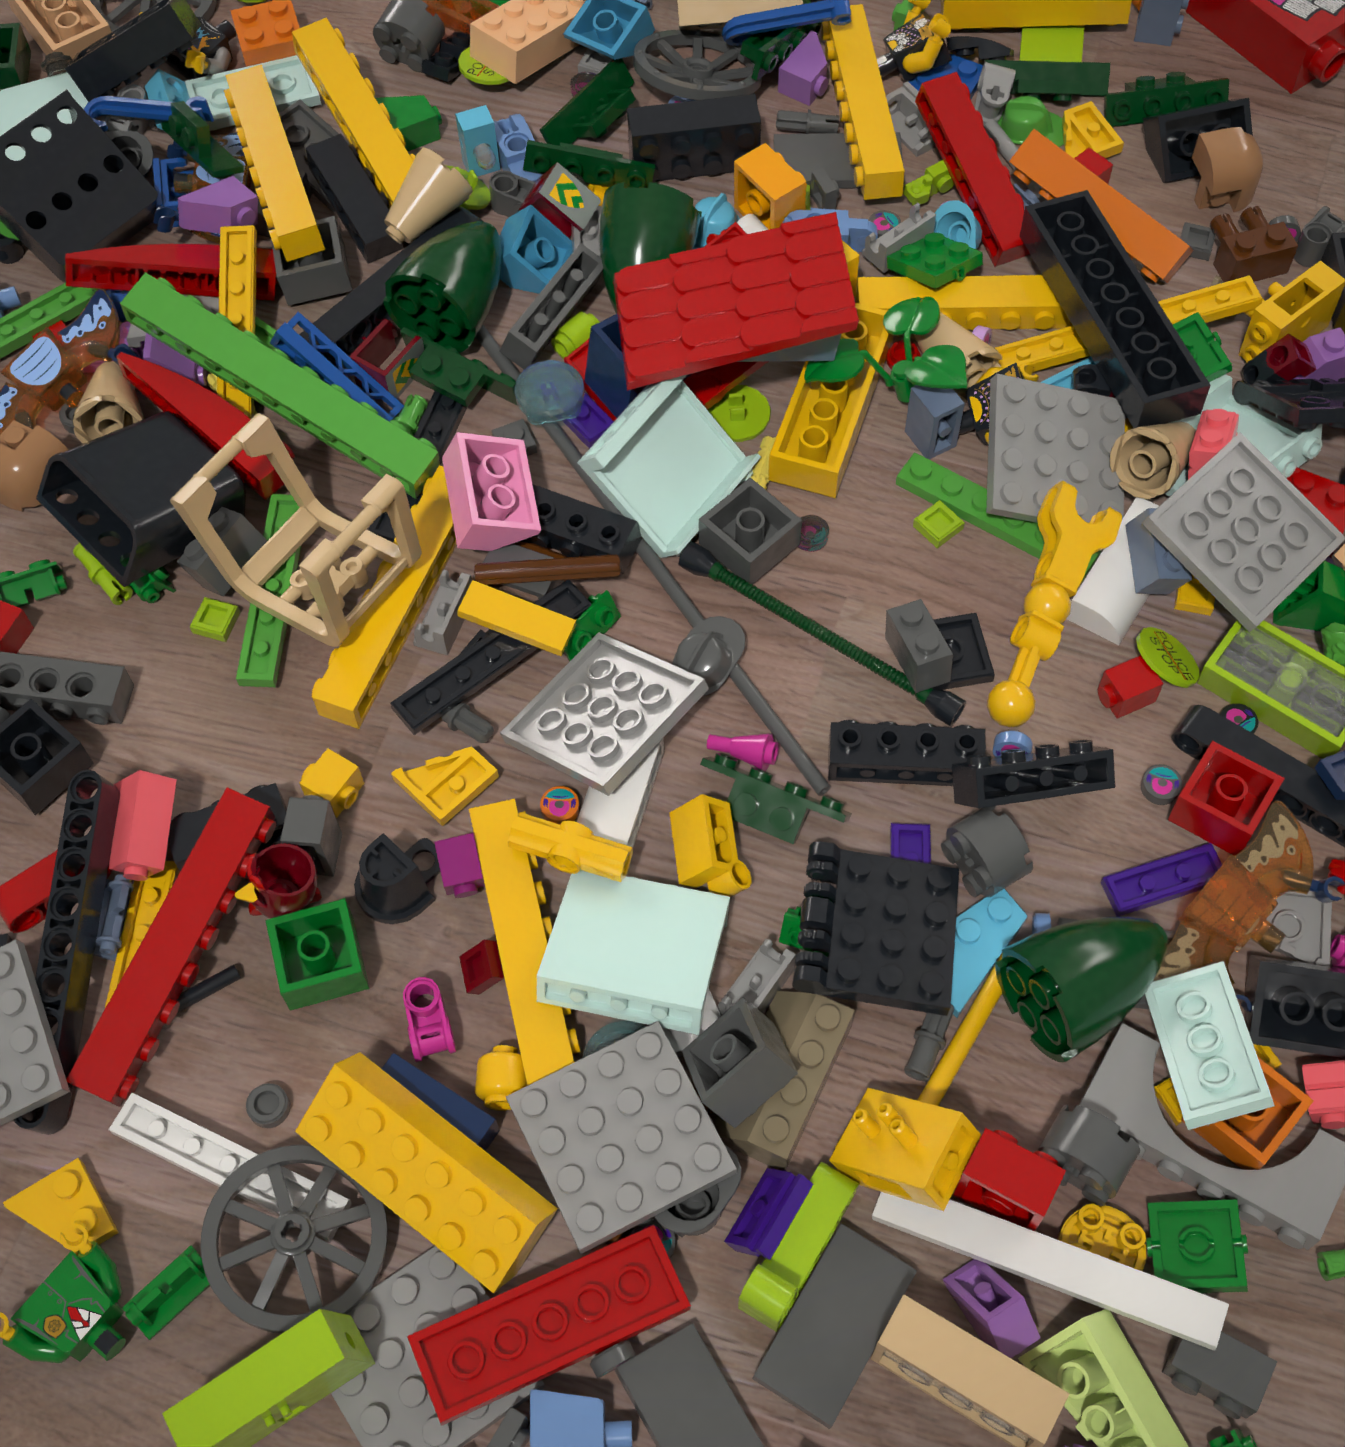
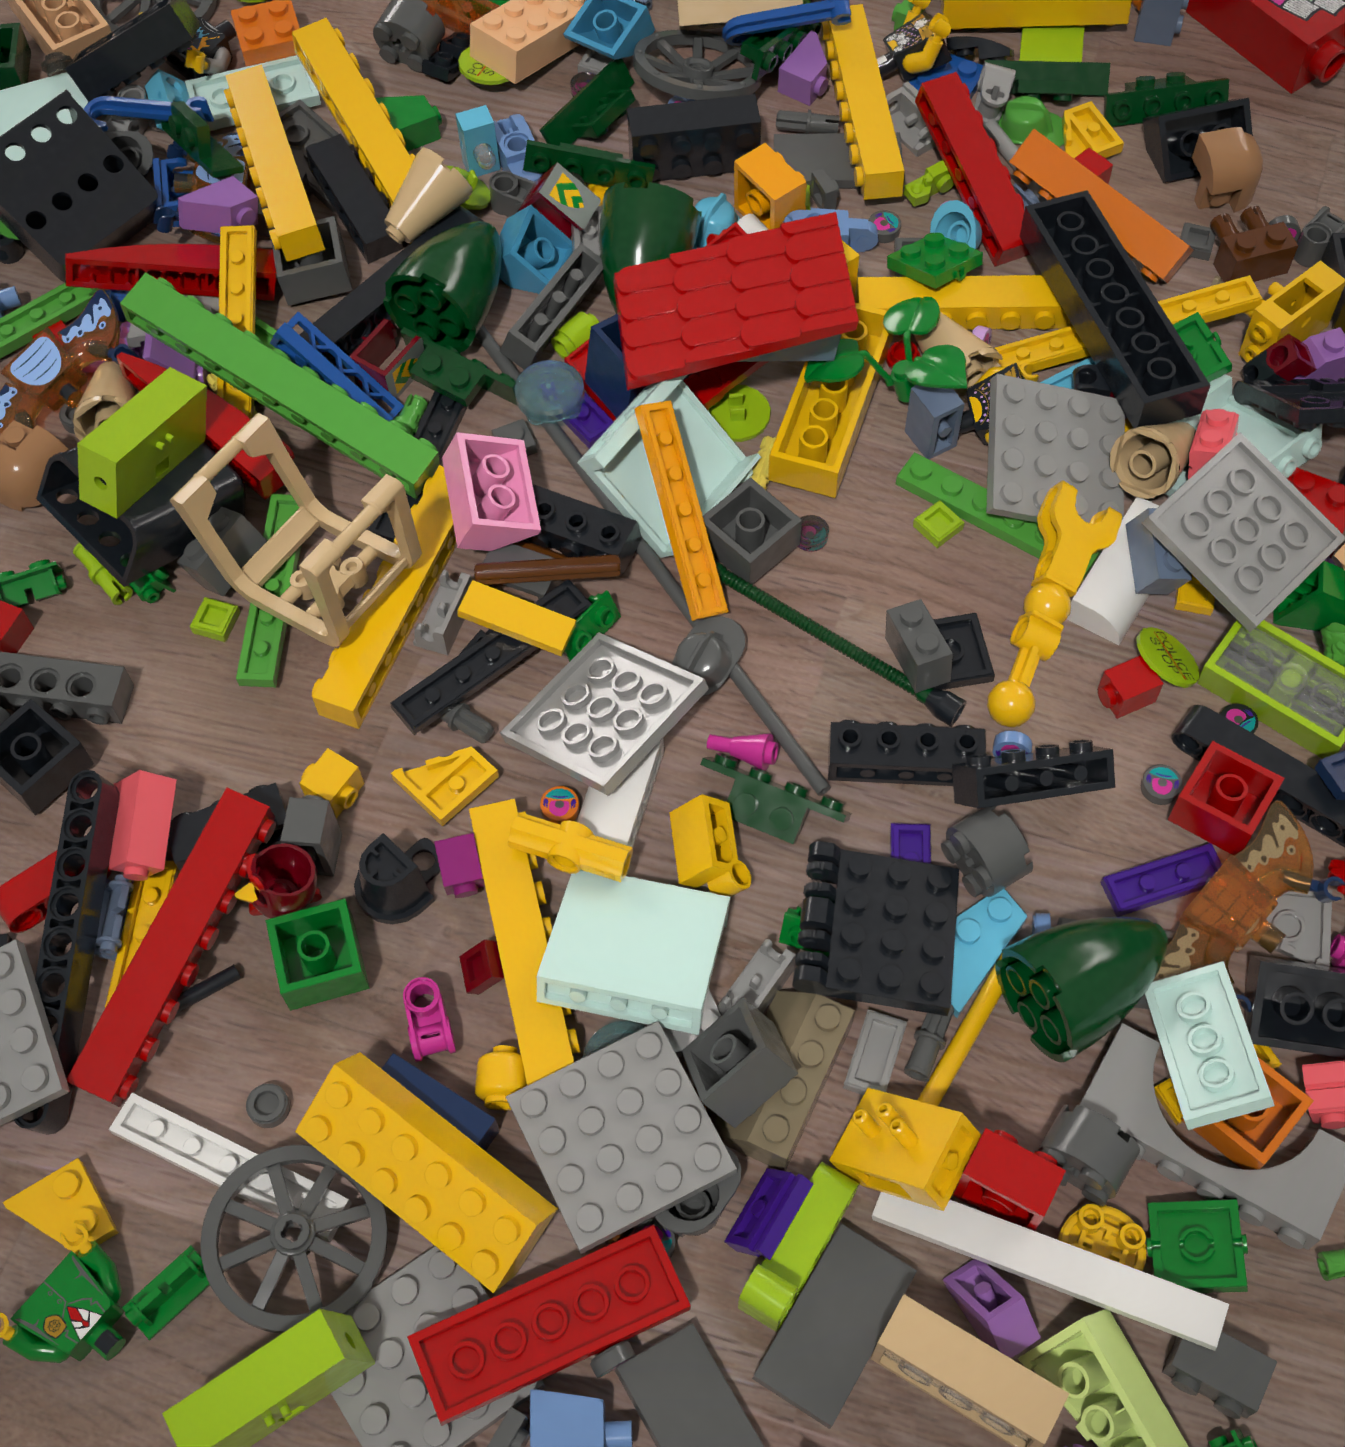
(142, 442): none -> lime brick
(681, 510): none -> light orange tile
(875, 1053): none -> light grey tile
(905, 233): light grey hinge -> none

